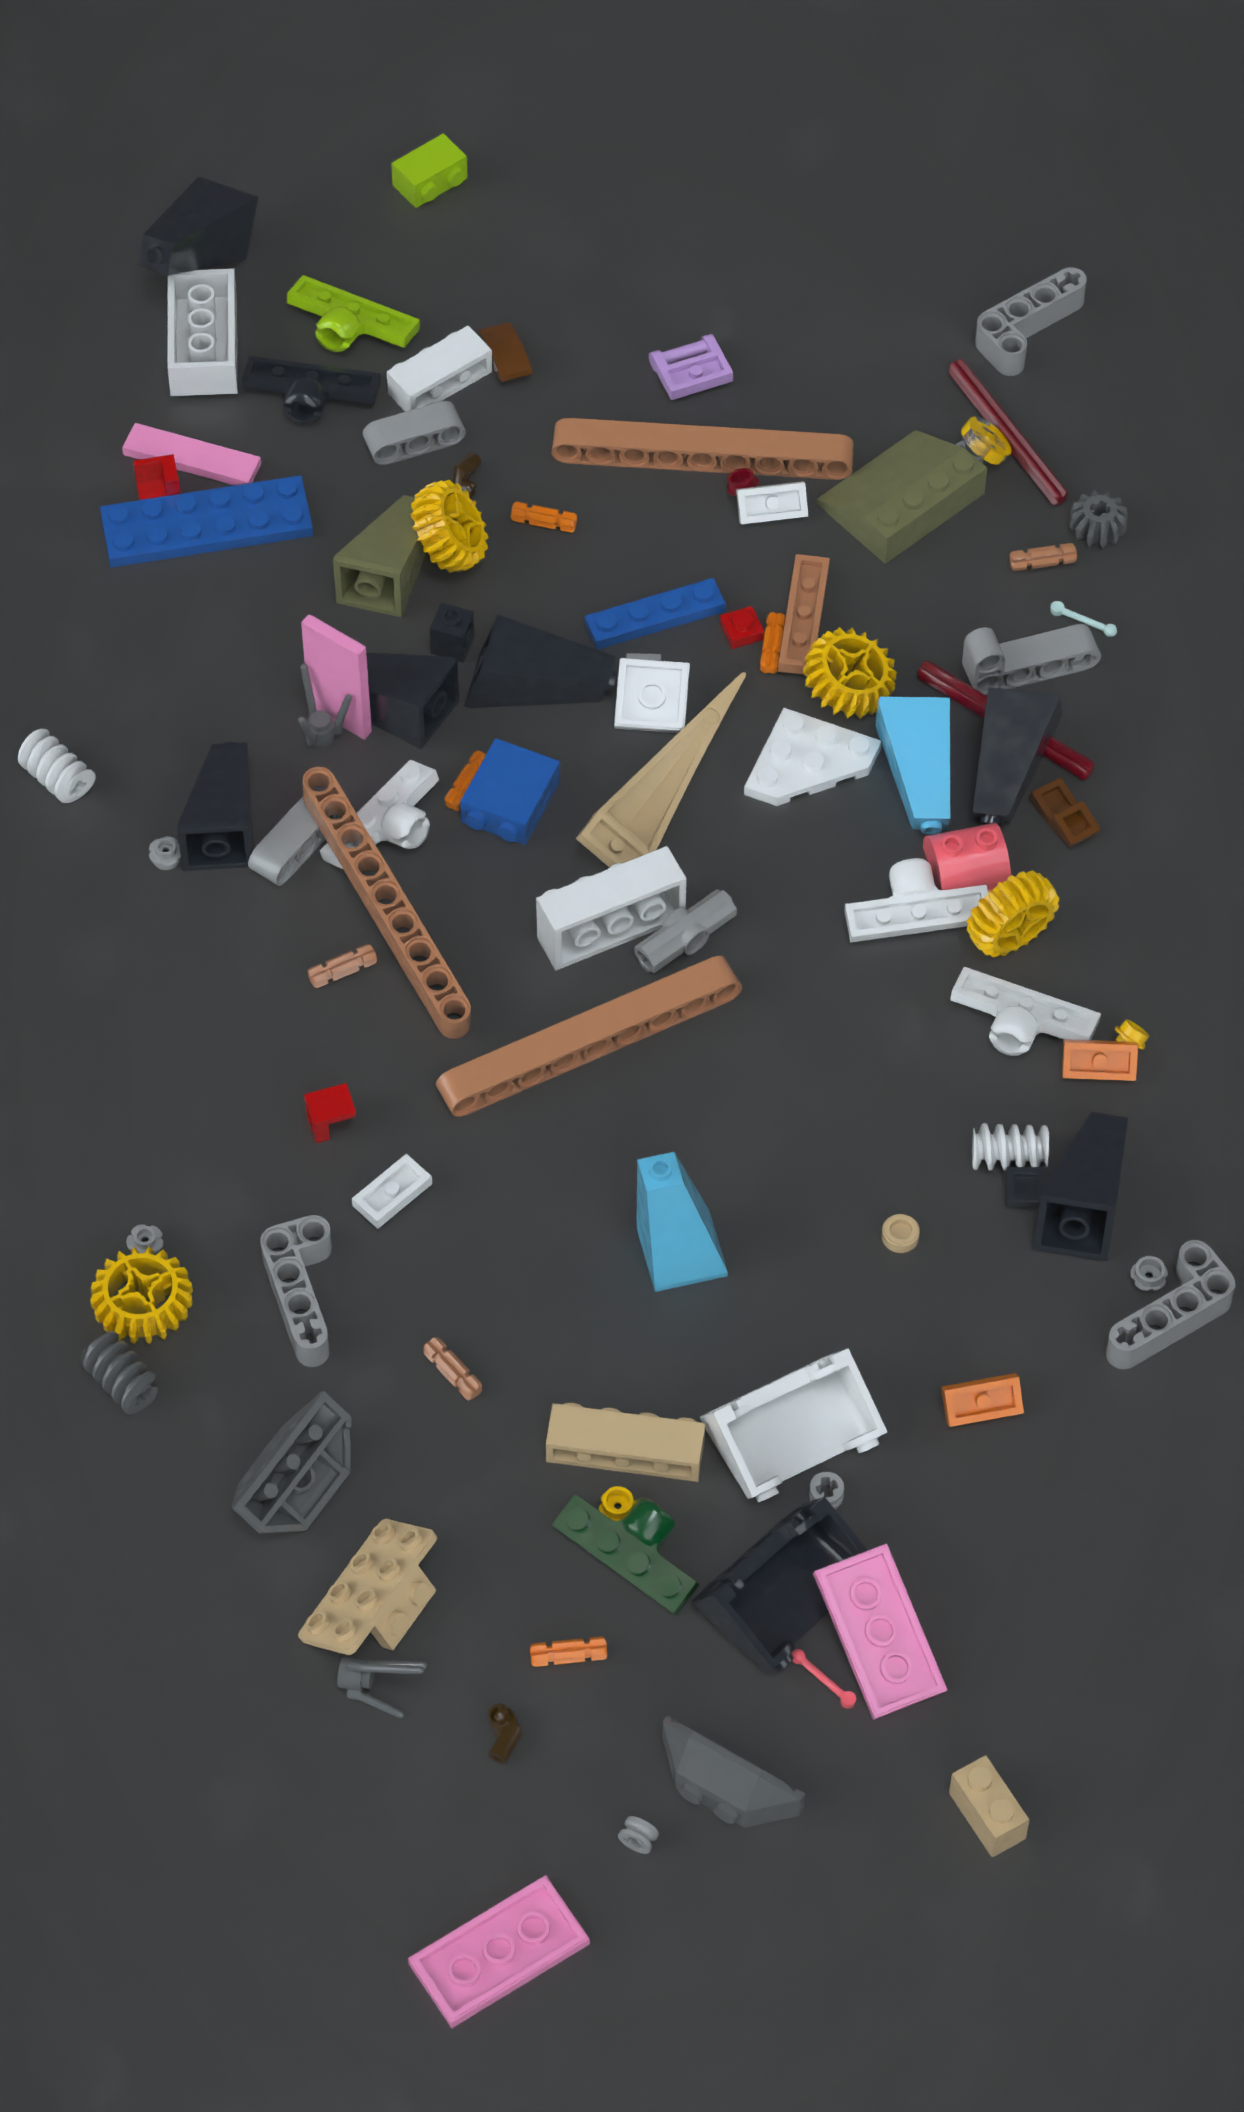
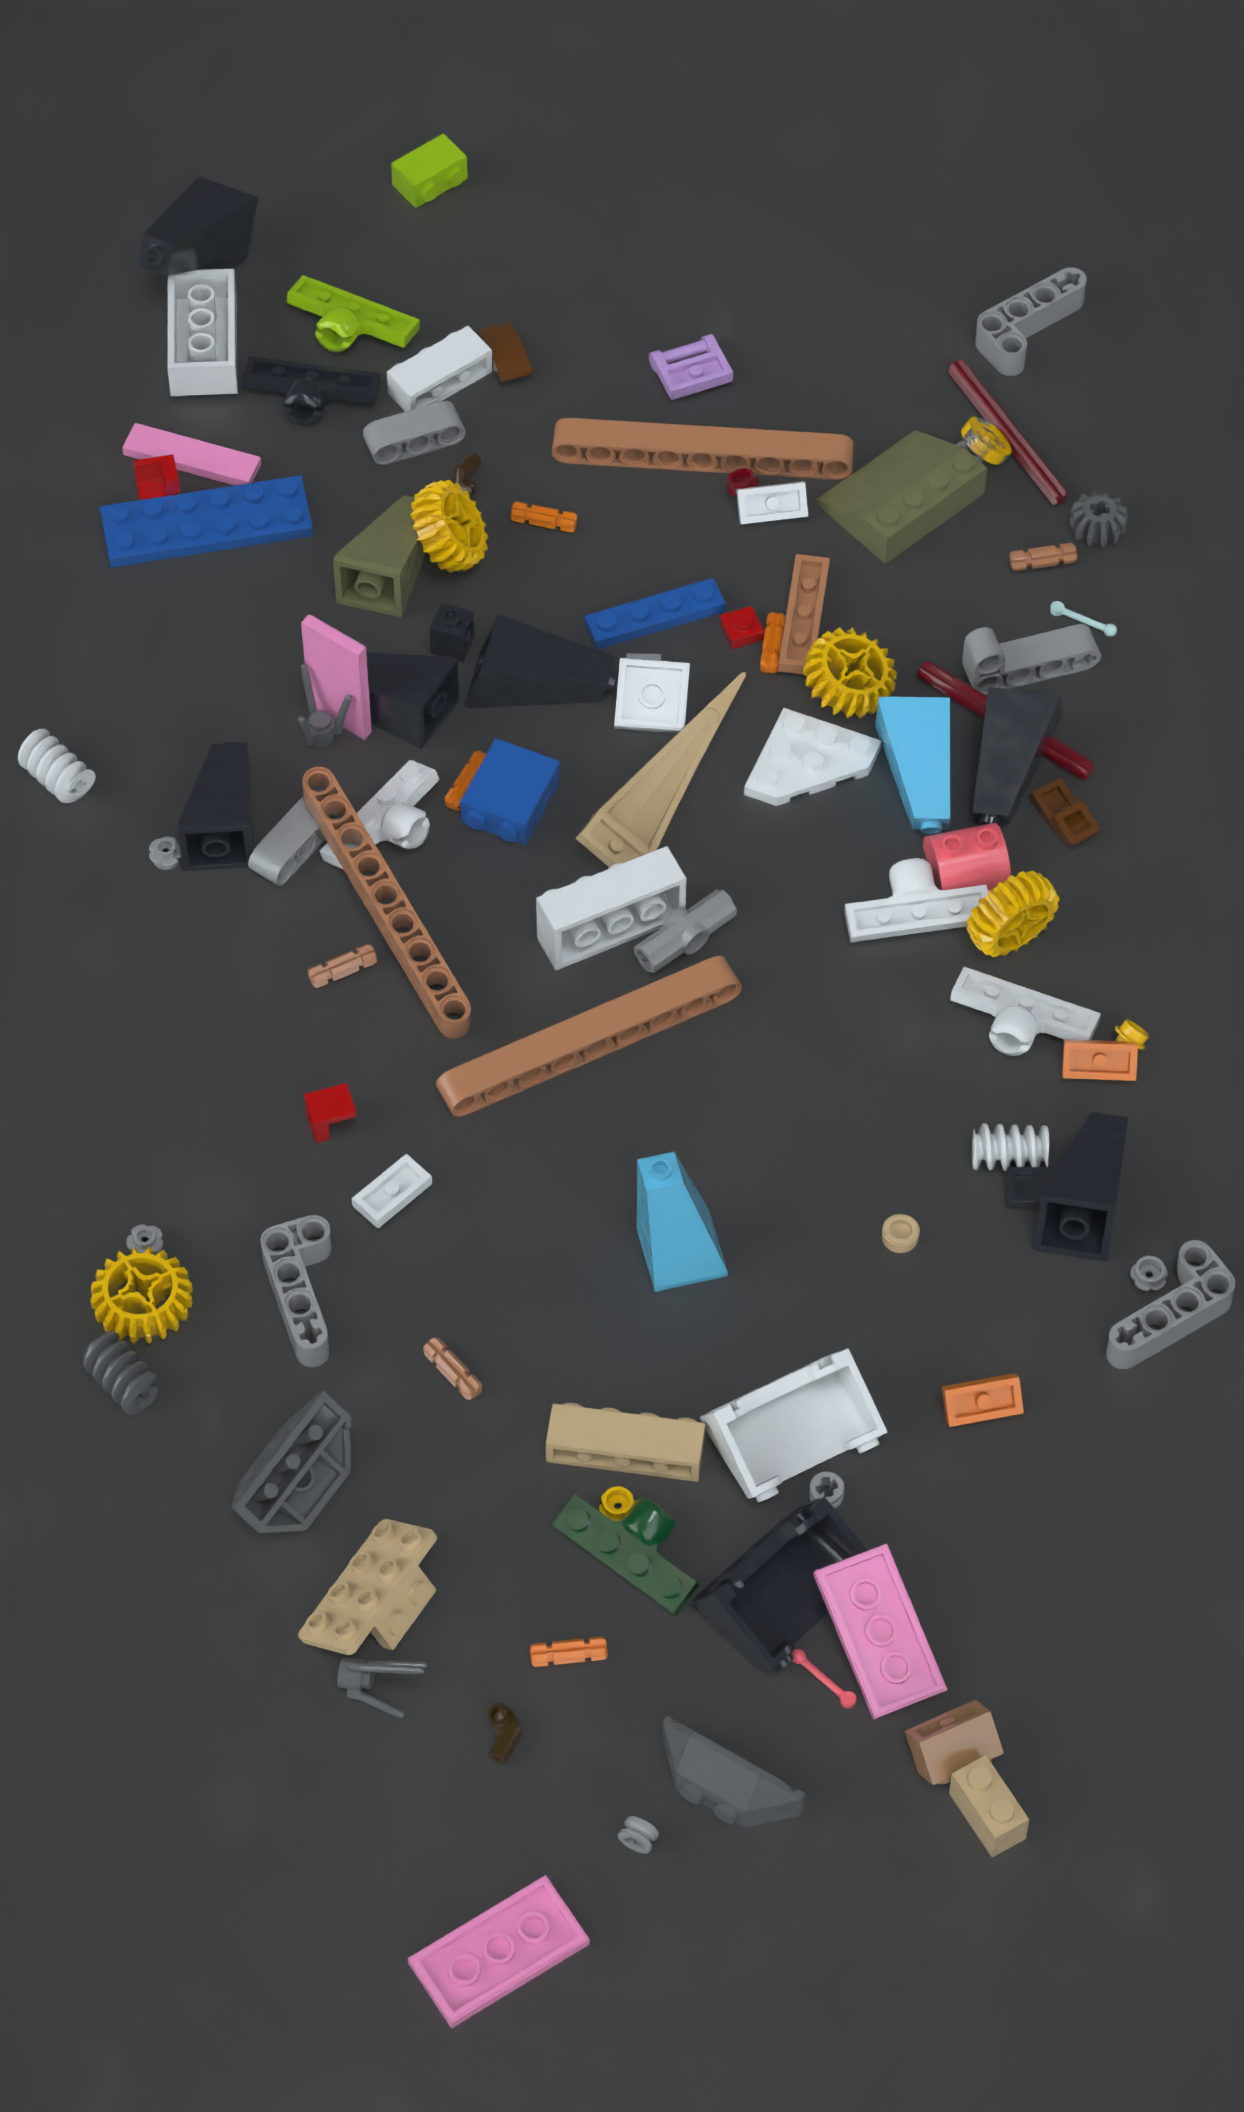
(953, 1741): none -> medium nougat brick

